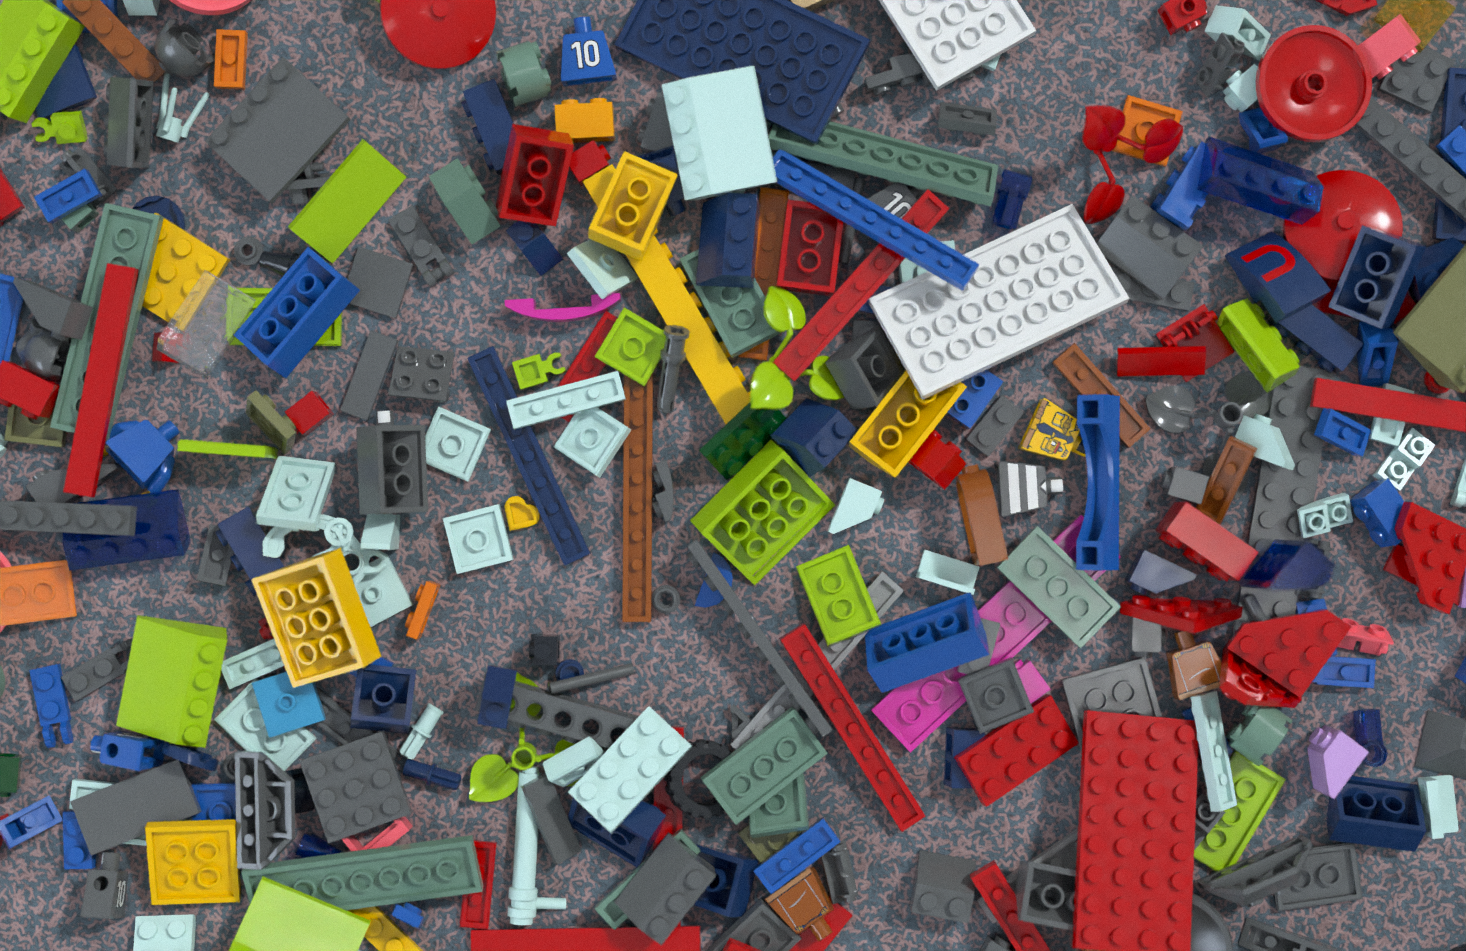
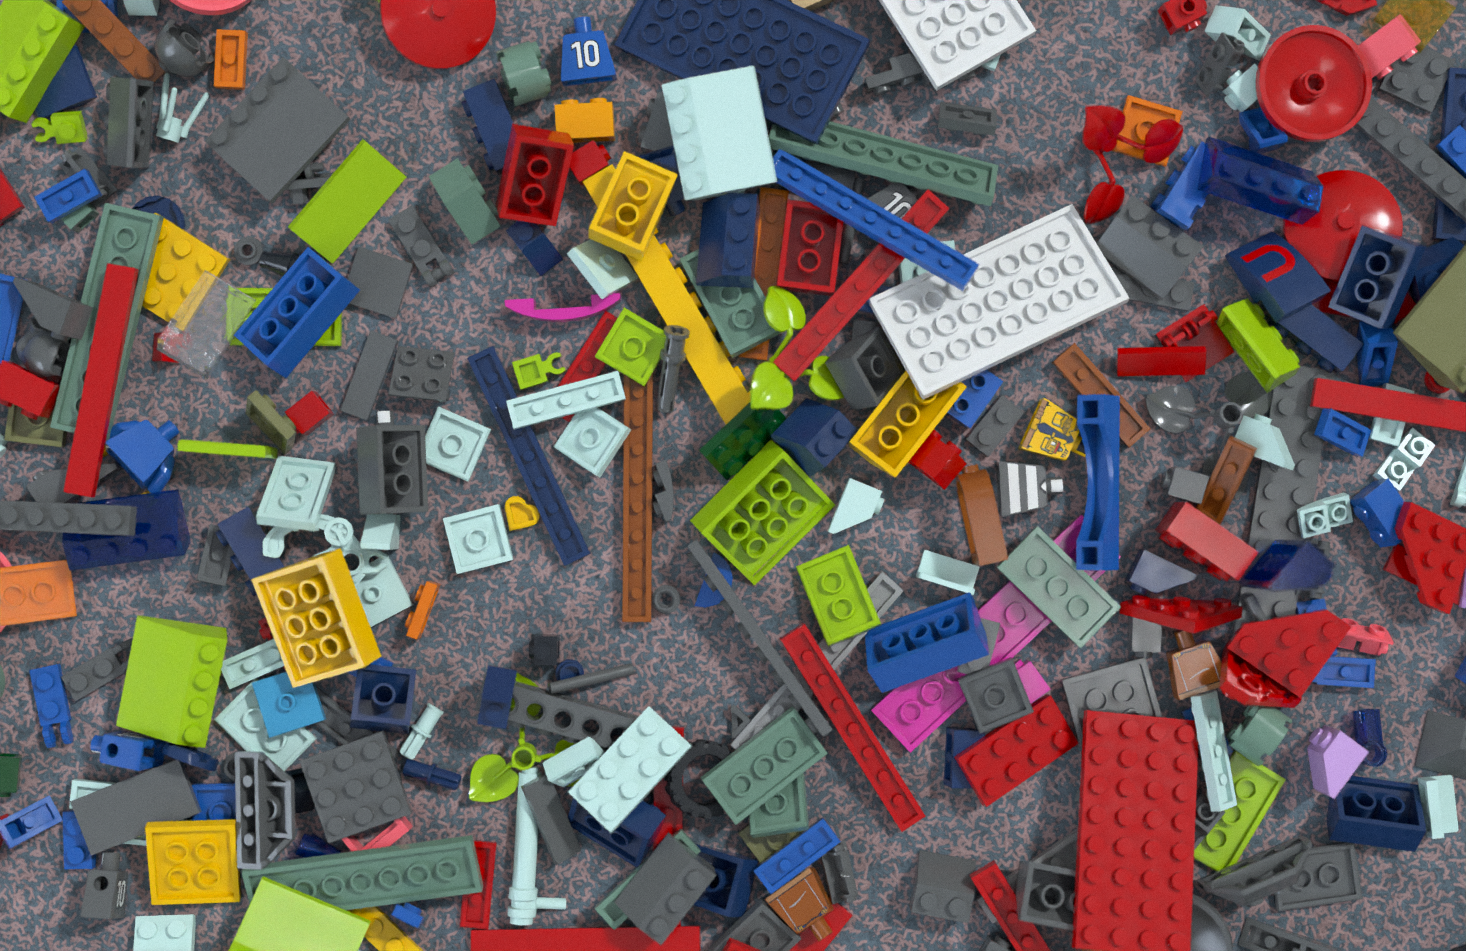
(1012, 194): clear blue piece -> none

